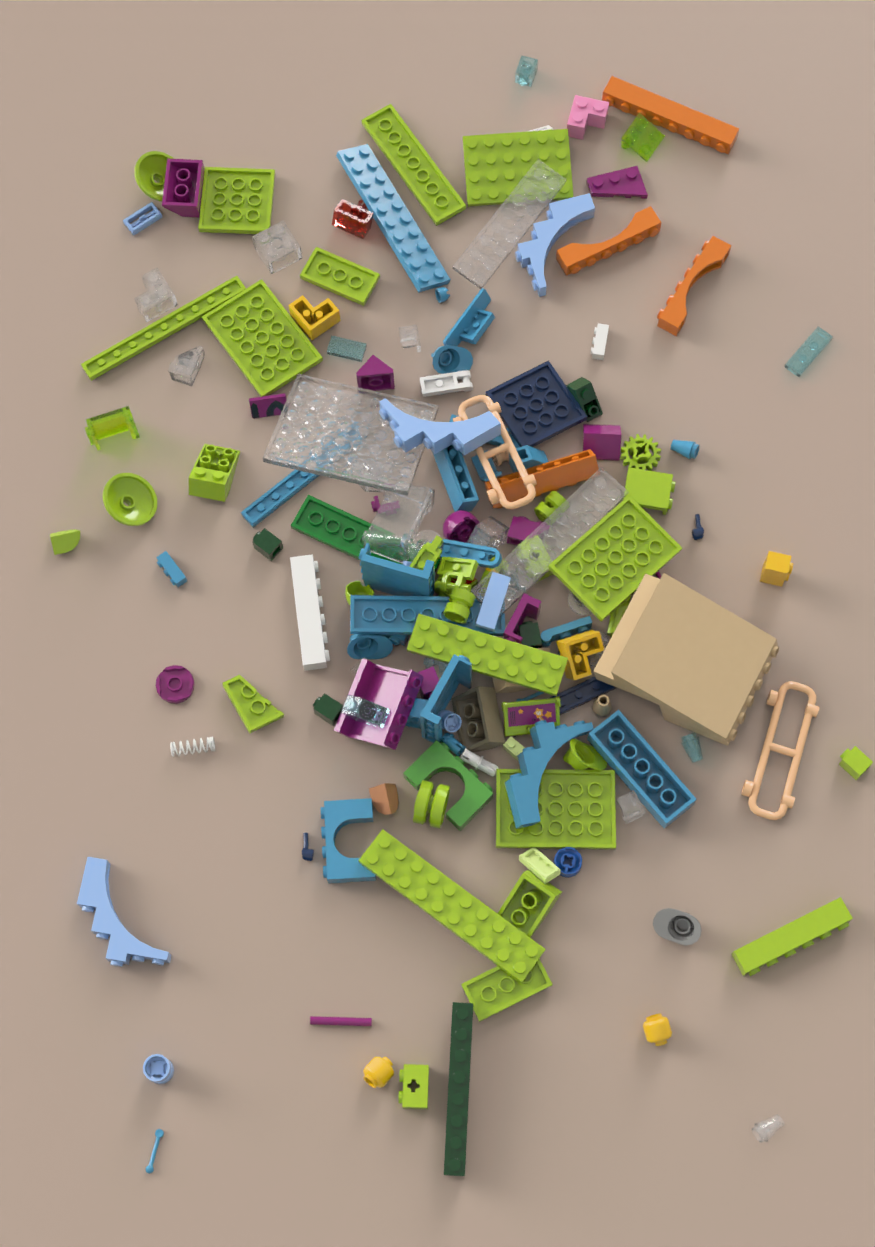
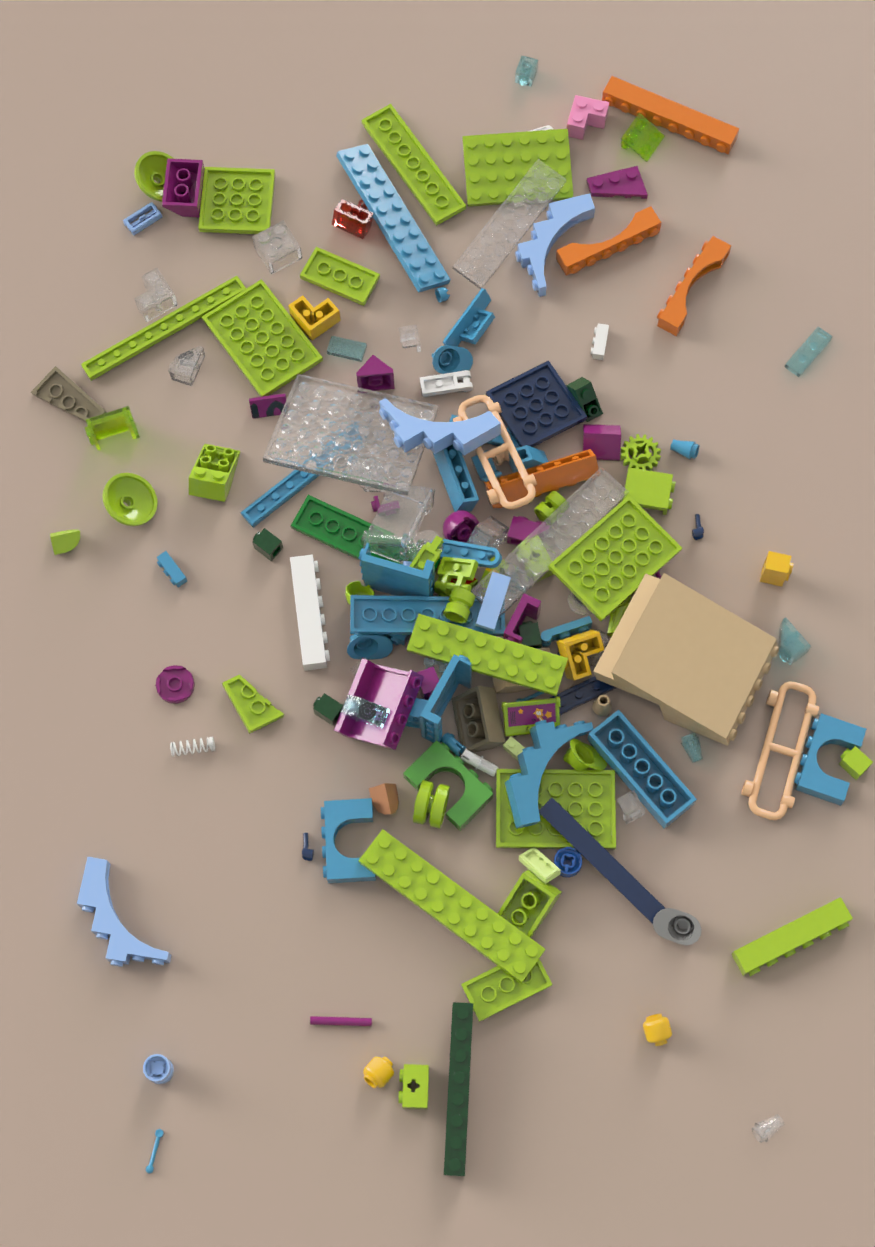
(66, 395): none -> dark tan wing
(450, 721): light blue wheel -> none
(601, 859): none -> dark blue tile
(791, 643): none -> clear light blue slope
(812, 779): none -> dark azure arch

